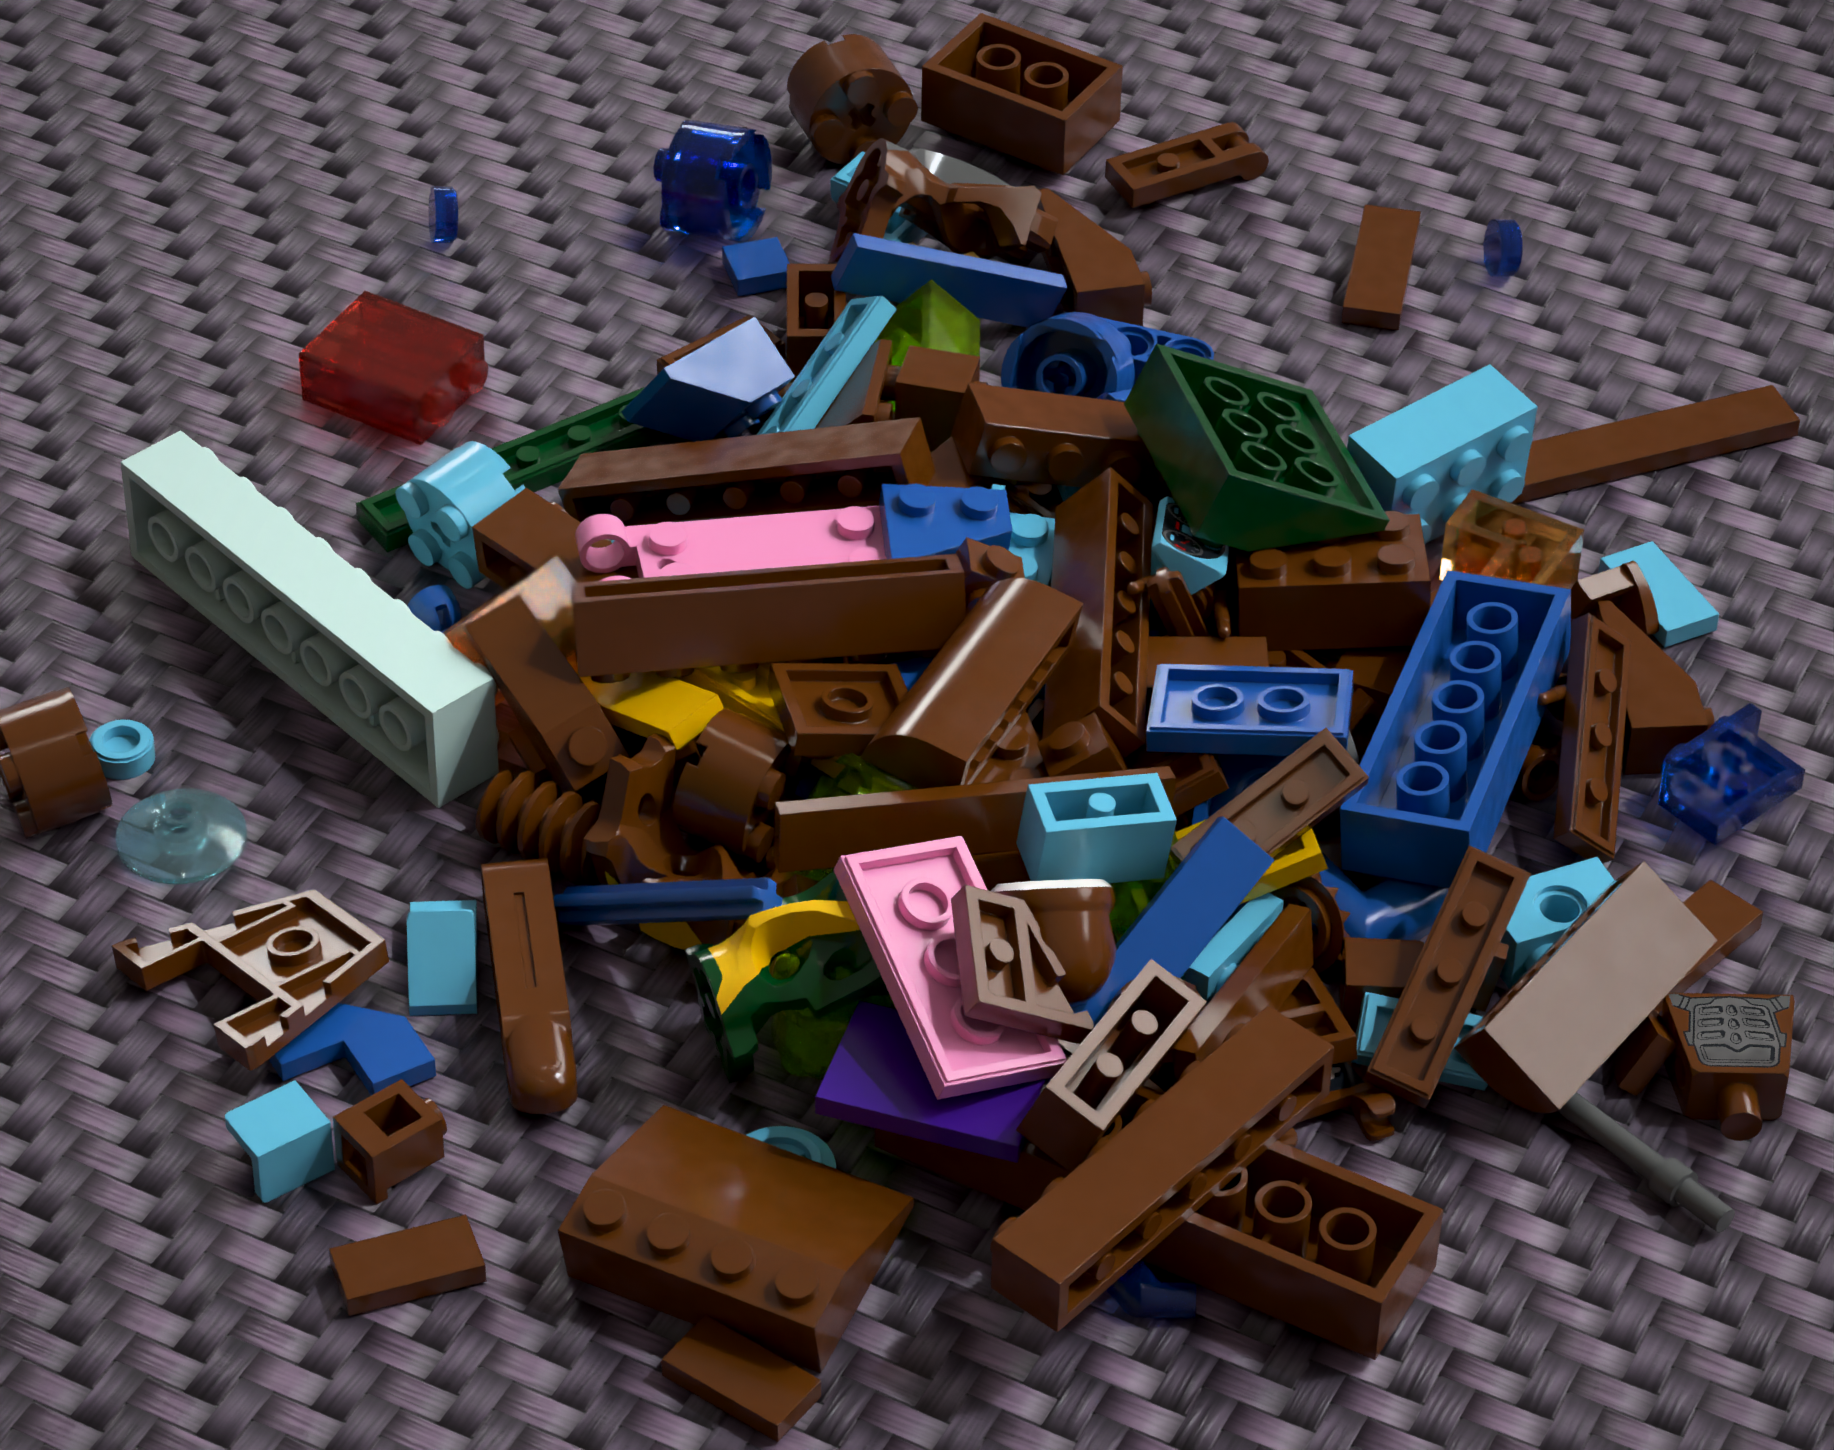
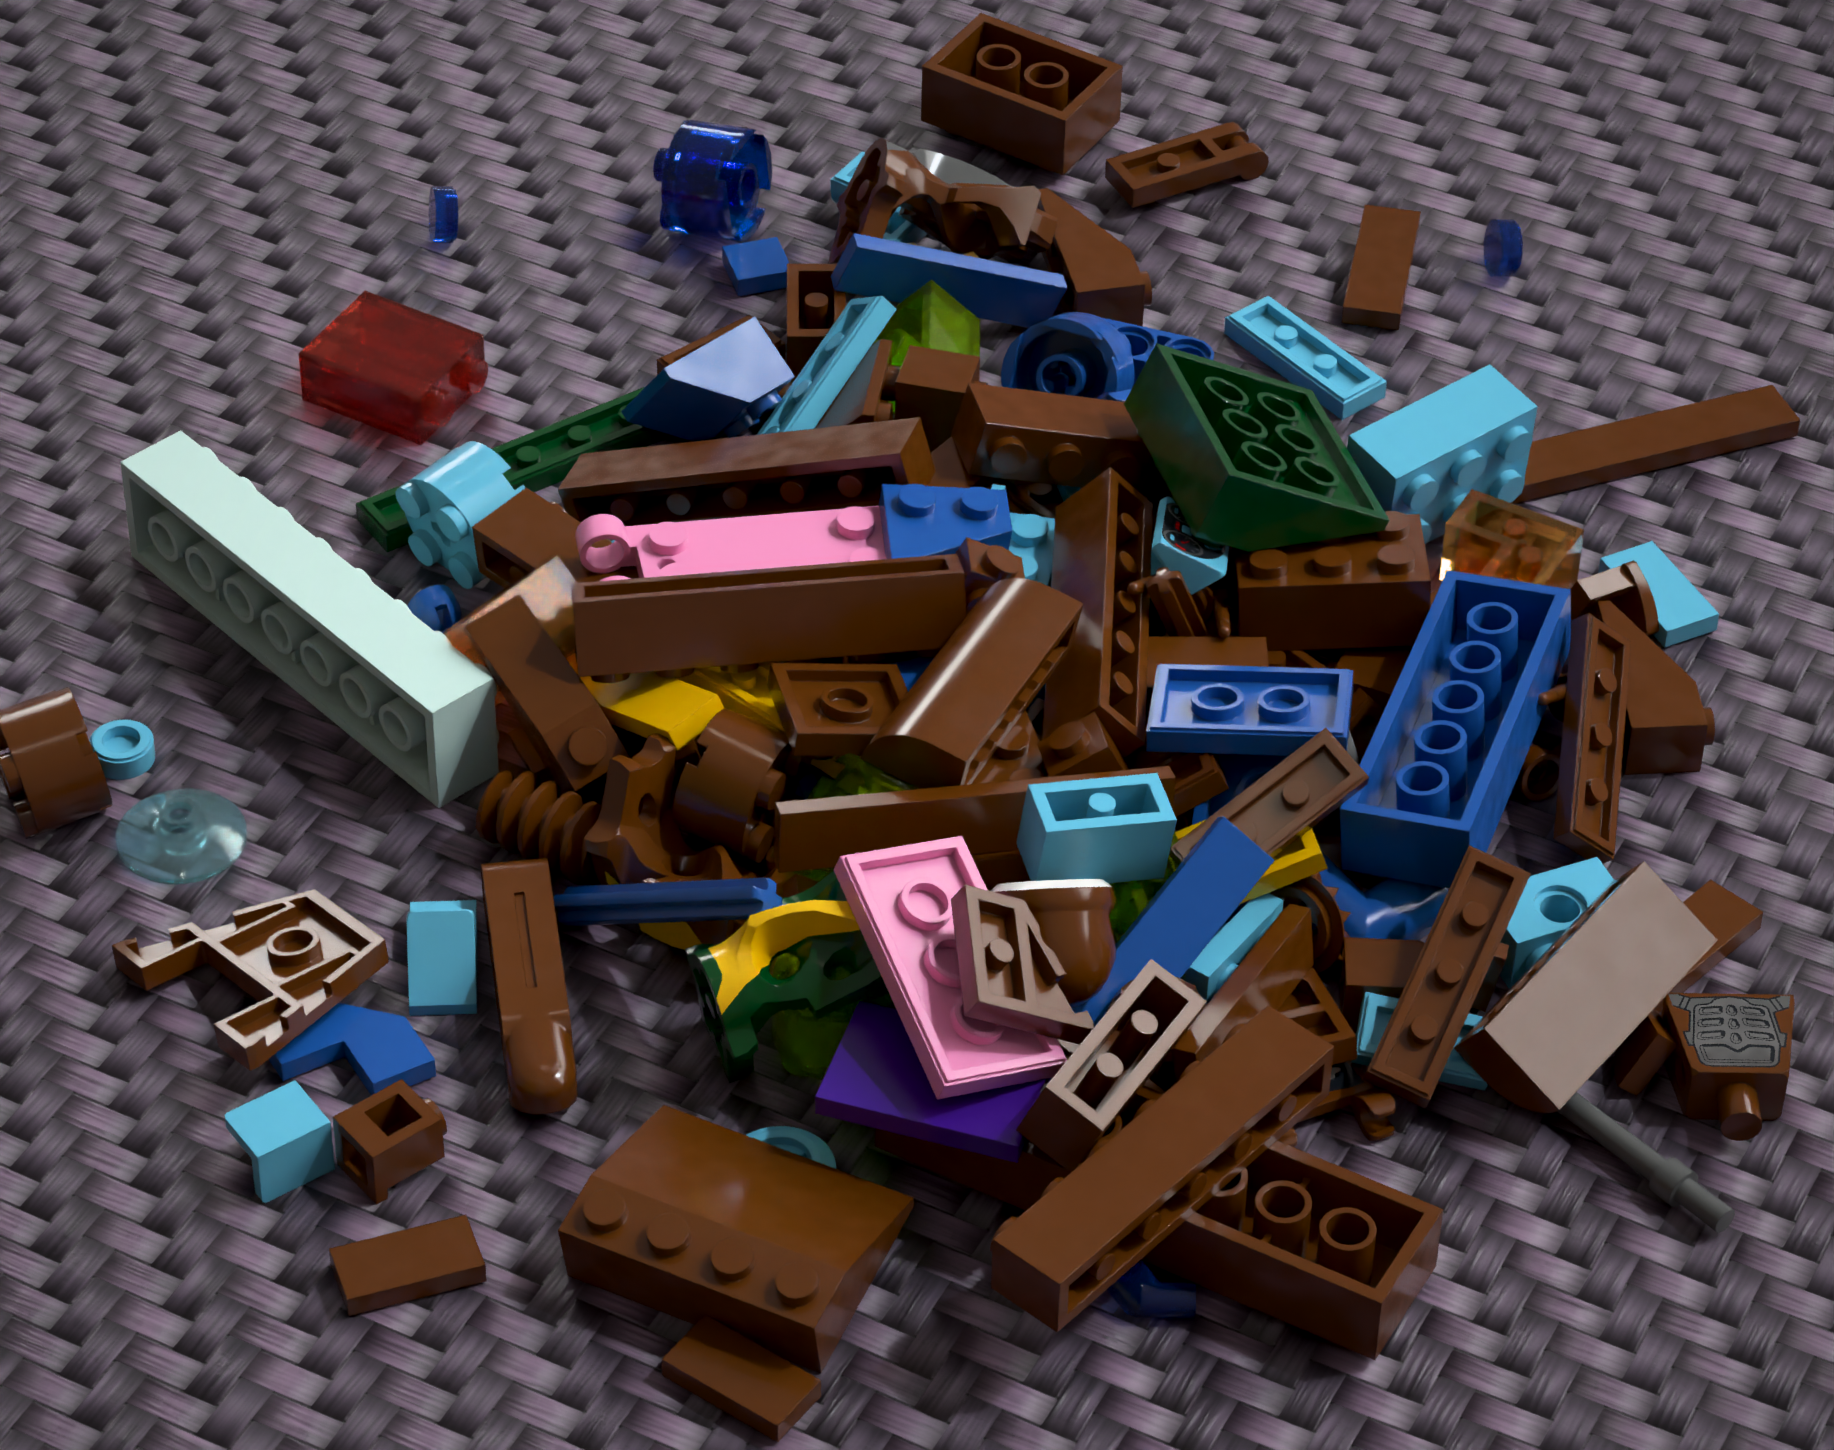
(849, 97): reddish brown brick -> none
(1305, 357): none -> medium azure tile
(1726, 777): clear blue bracket -> none

